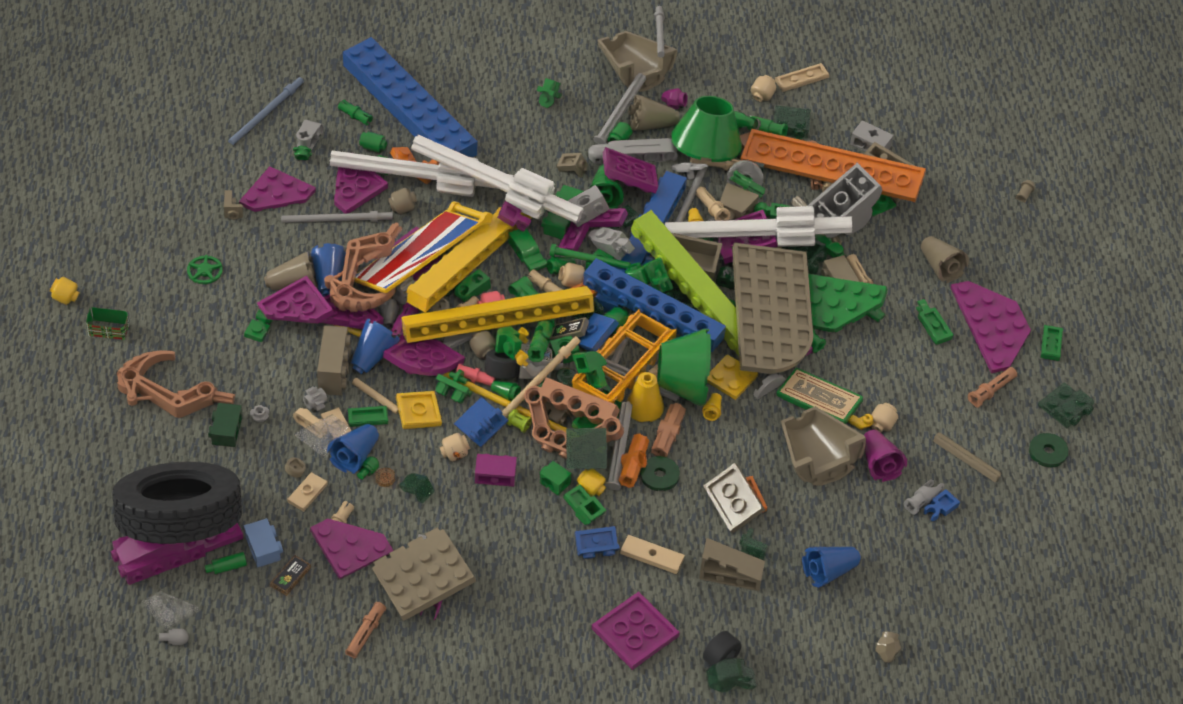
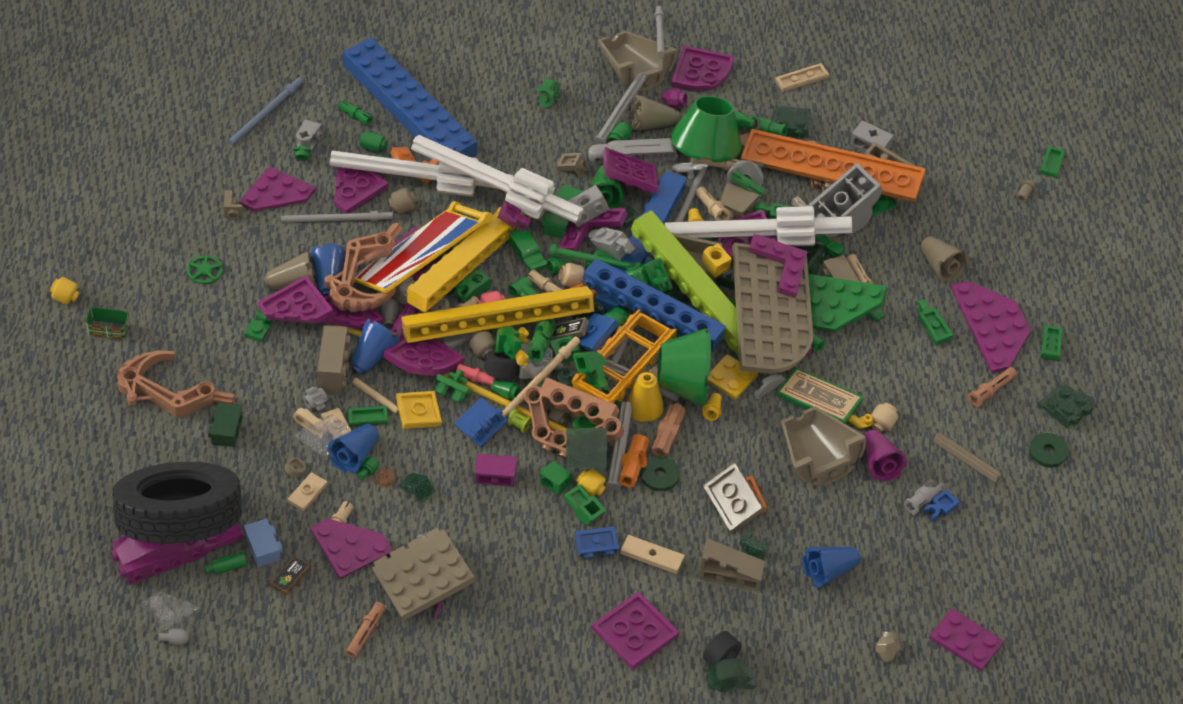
(259, 417): light grey plate -> none
(455, 447): tan head -> none
(701, 69): none -> magenta plate
(716, 260): none -> yellow brick
(763, 88): tan head -> none
(790, 256): none -> magenta plate
(966, 639): none -> magenta plate
(1052, 162): none -> green tile

